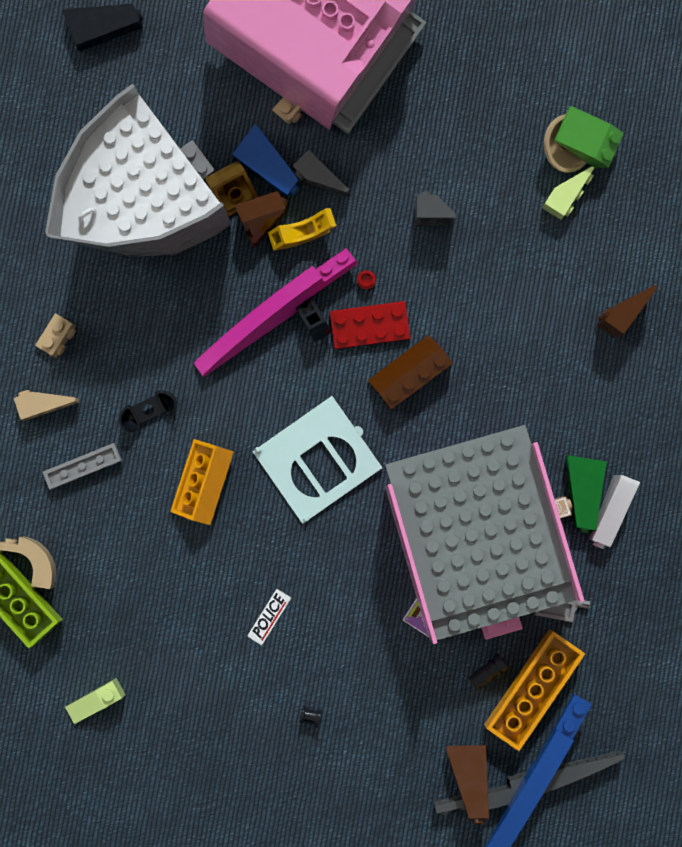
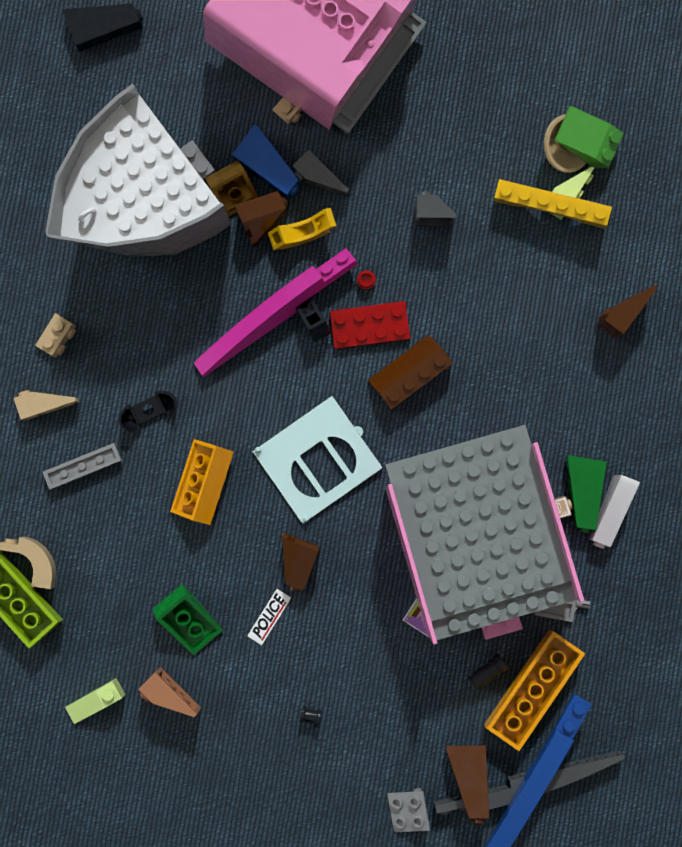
(165, 692): none -> nougat slope
(187, 619): none -> green slope
(298, 561): none -> reddish brown slope
(408, 811): none -> light grey hinge
(538, 199): none -> yellow arch

